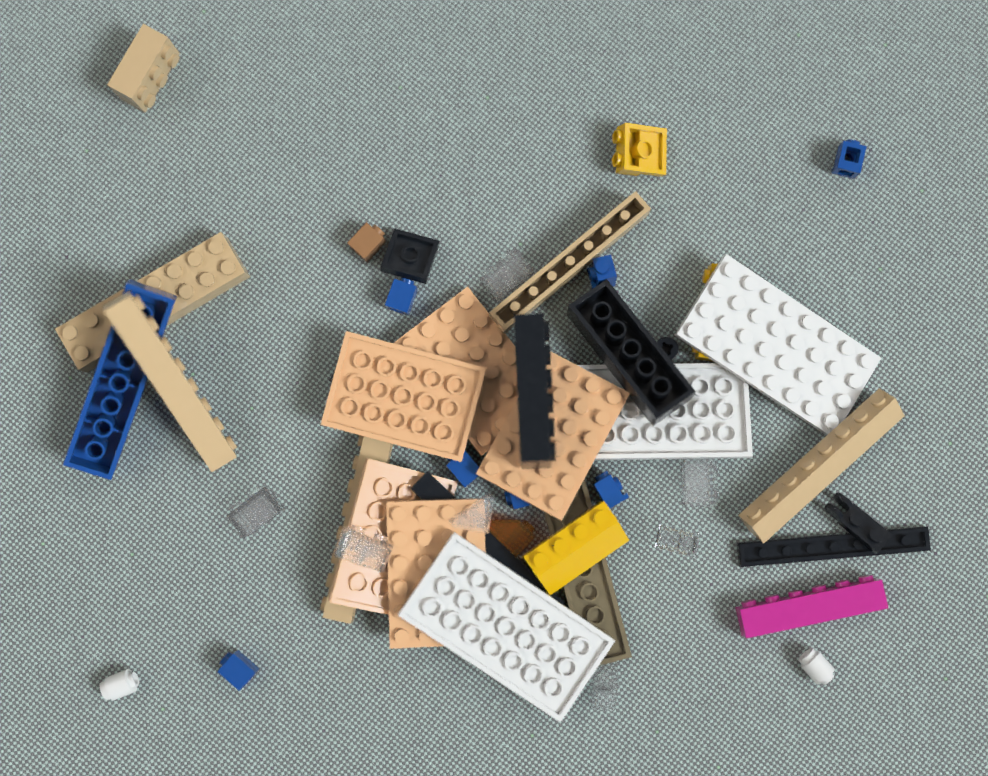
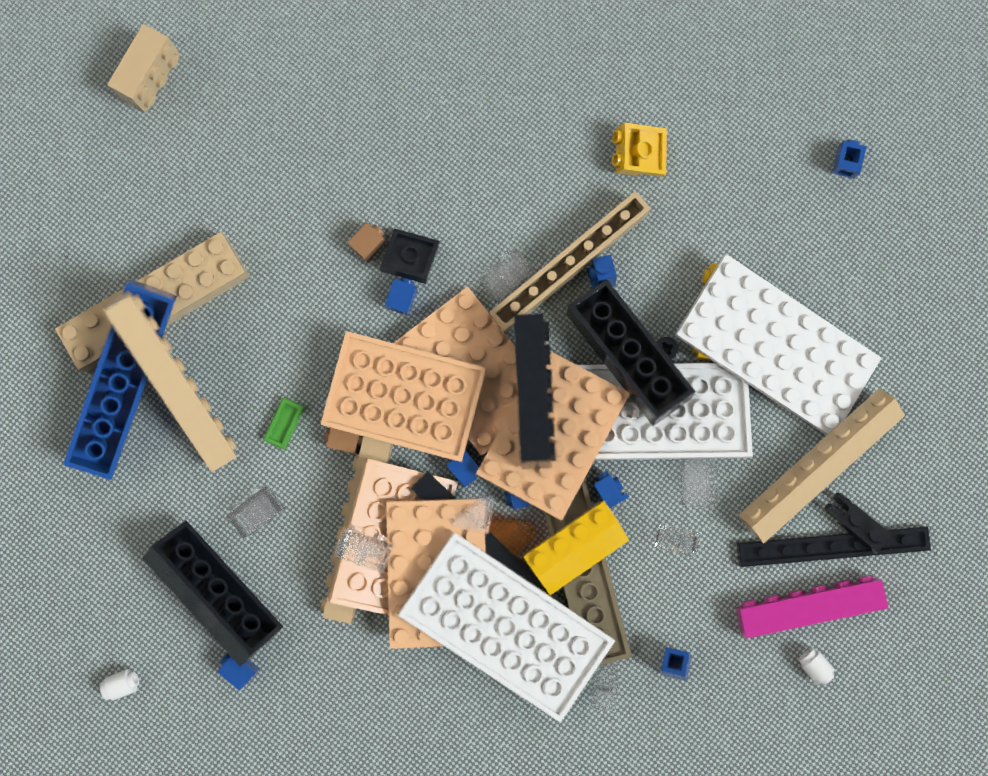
(212, 592): none -> black brick
(284, 423): none -> bright green tile
(341, 440): none -> medium nougat brick
(676, 664): none -> blue brick

